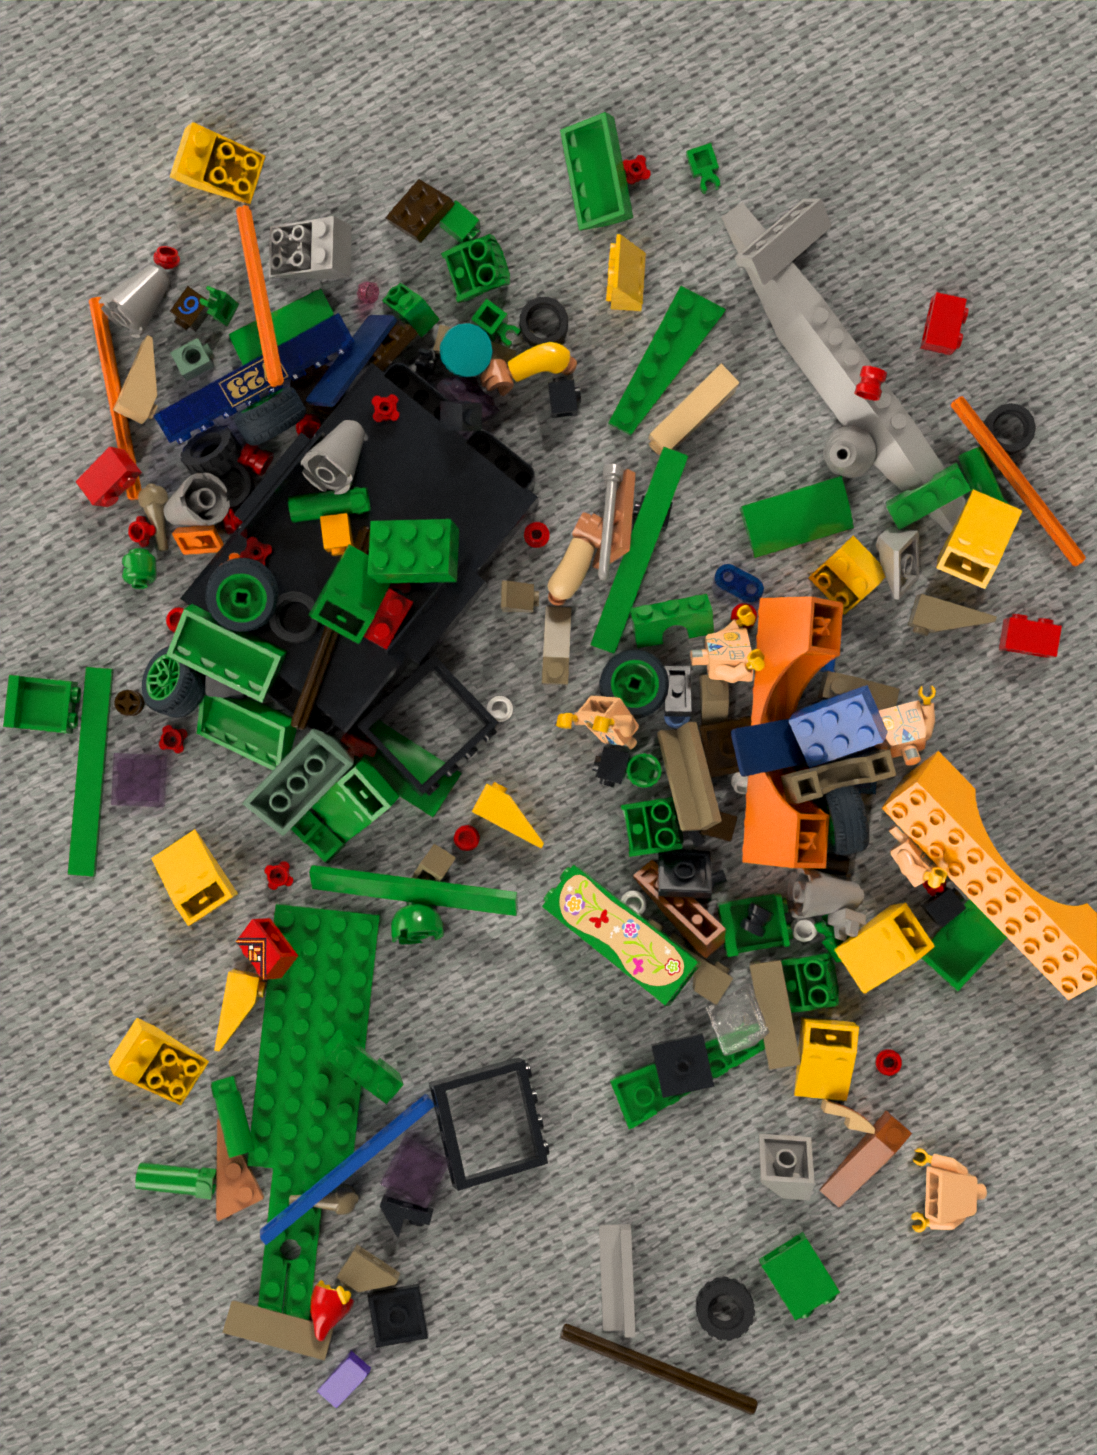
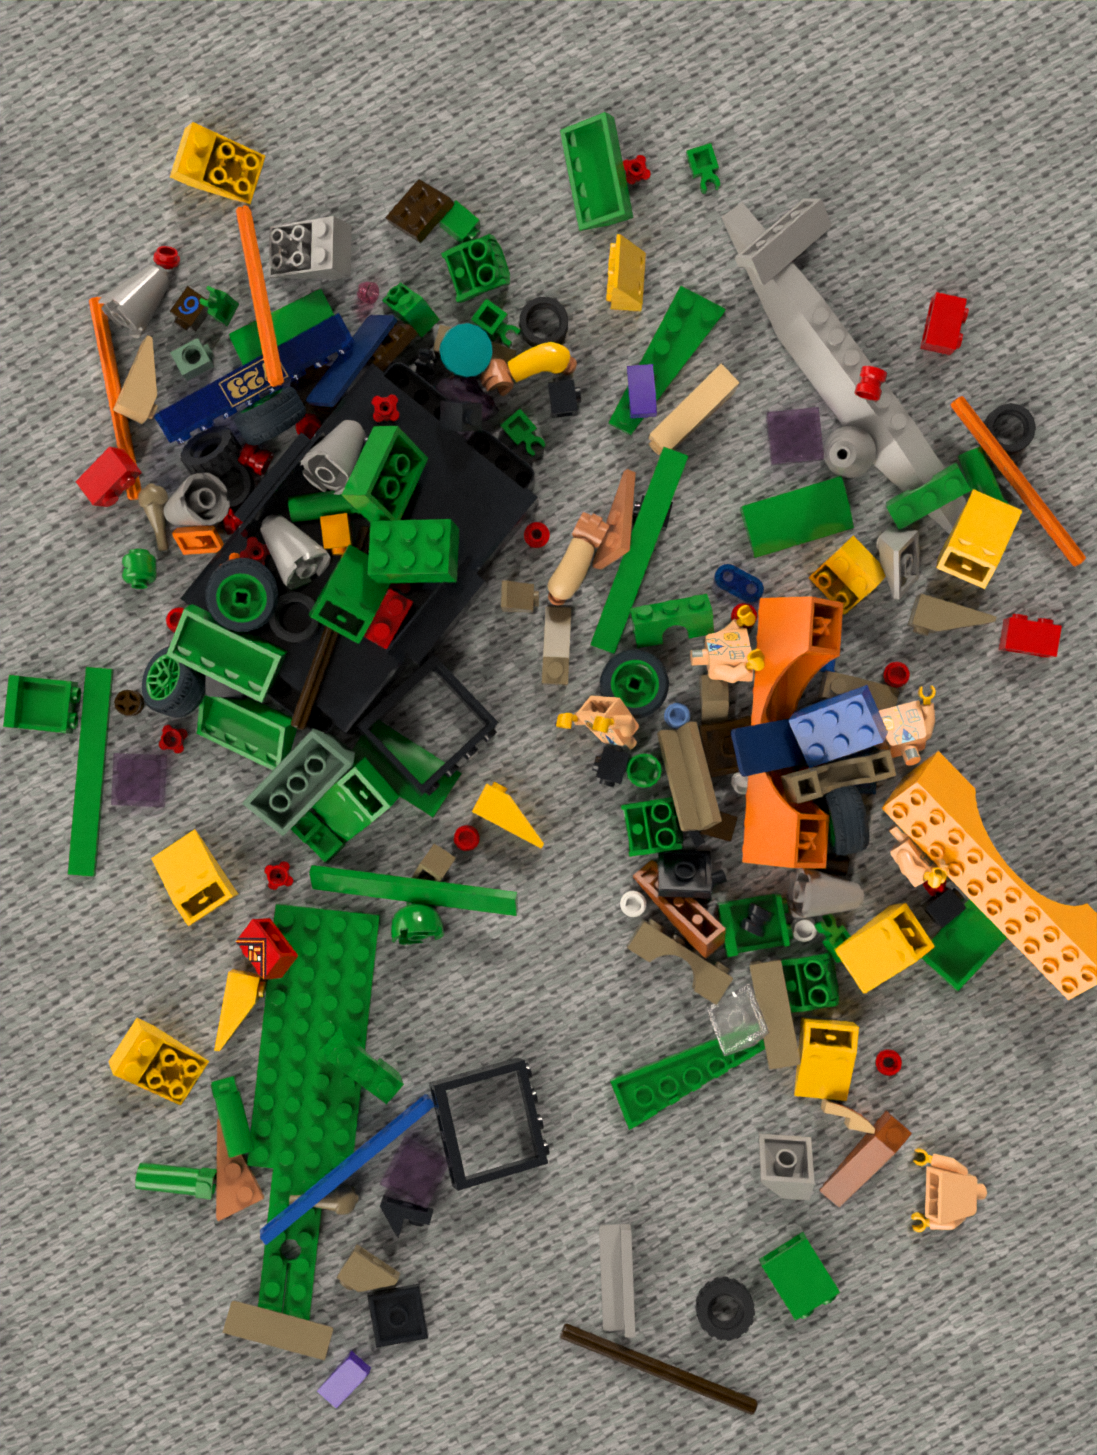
(135, 531): red plate -> none
(293, 552): none -> light grey cone
(328, 1308): red hat -> none
(358, 745): clear red plate -> none
(385, 474): none -> green brick
(500, 708): white plate -> none
(520, 430): none -> green plate
(612, 477): light grey piece -> none
(621, 935): brick -> none
(641, 391): none -> dark purple slope
(679, 693): plate -> none
(682, 1065): black plate -> none
(794, 436): none -> clear purple plate
(846, 923): light grey tile -> none
(896, 674): none -> red plate

